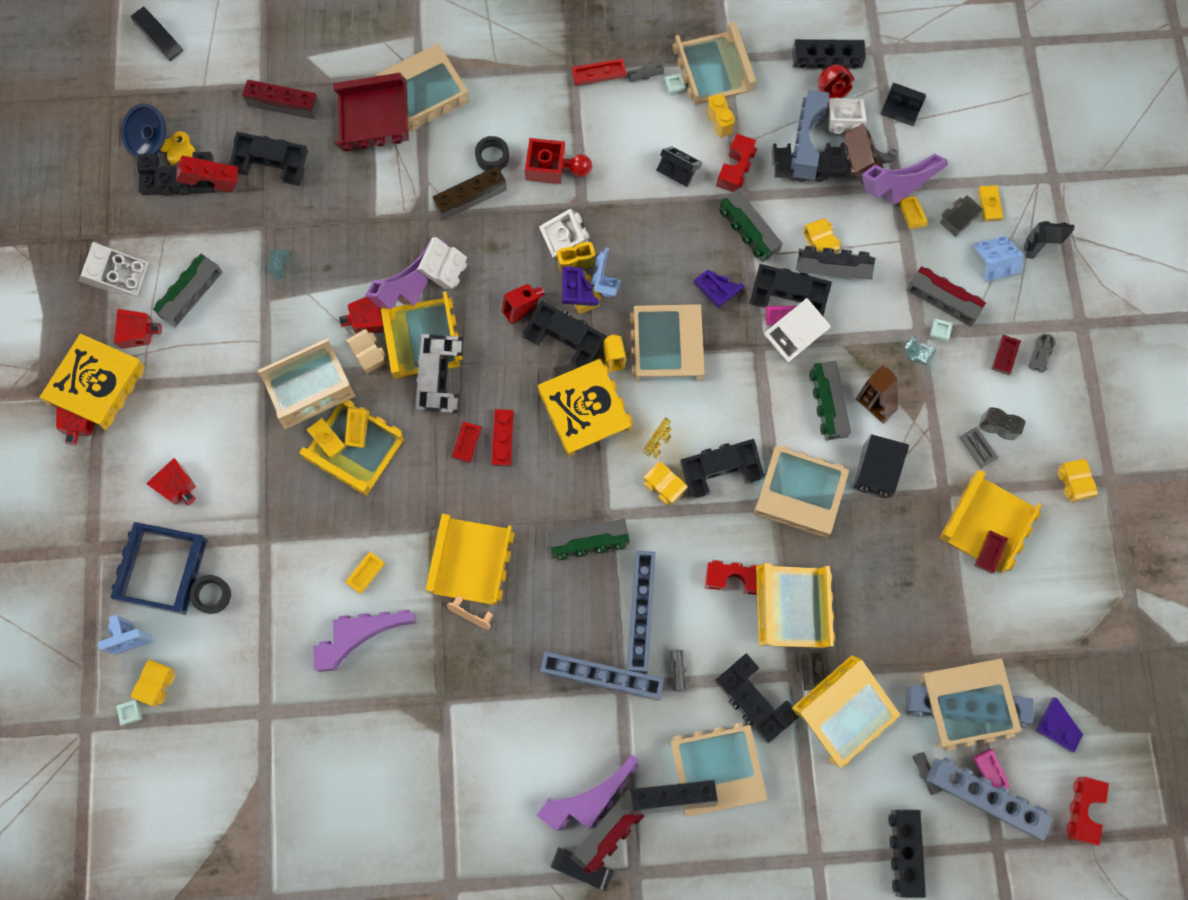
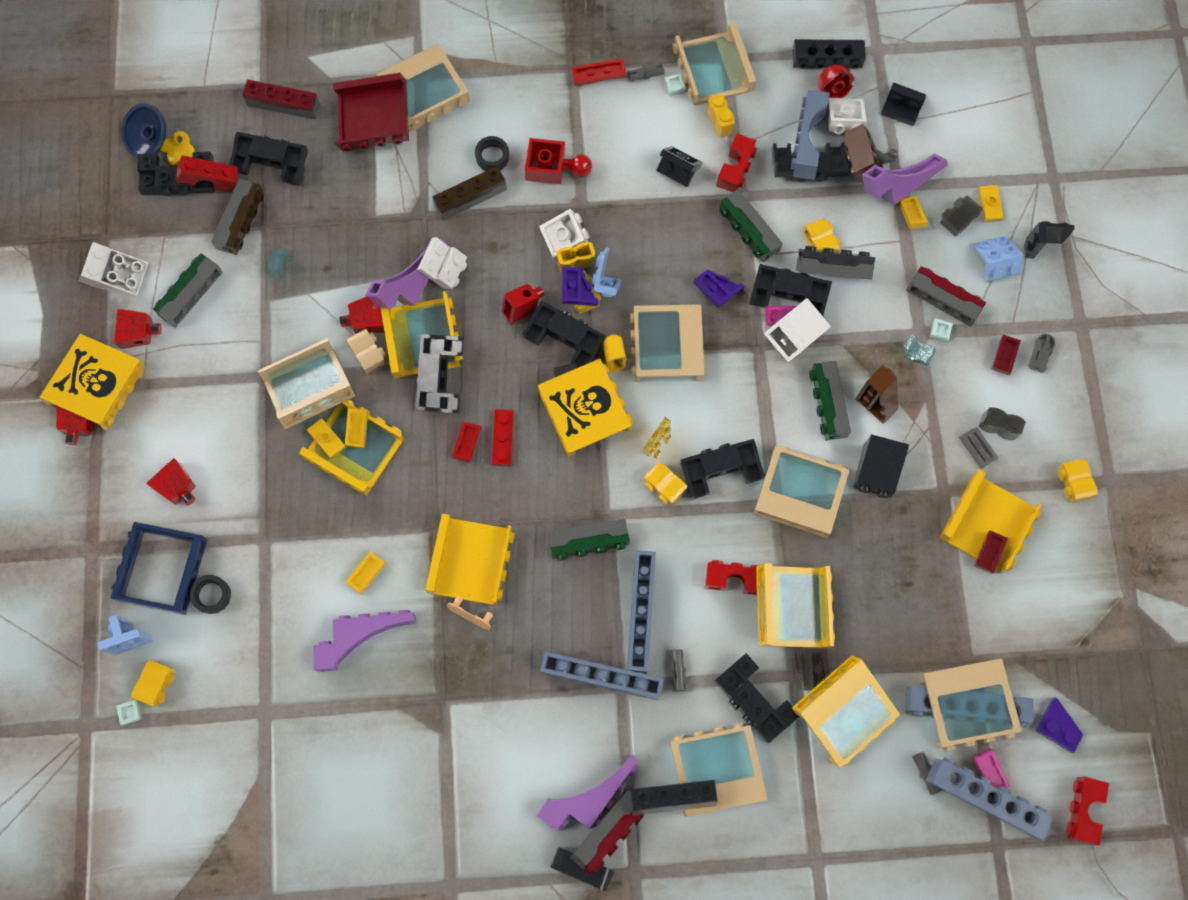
(156, 33): black slope -> none
(238, 217): none -> piece
(915, 863): black brick -> none

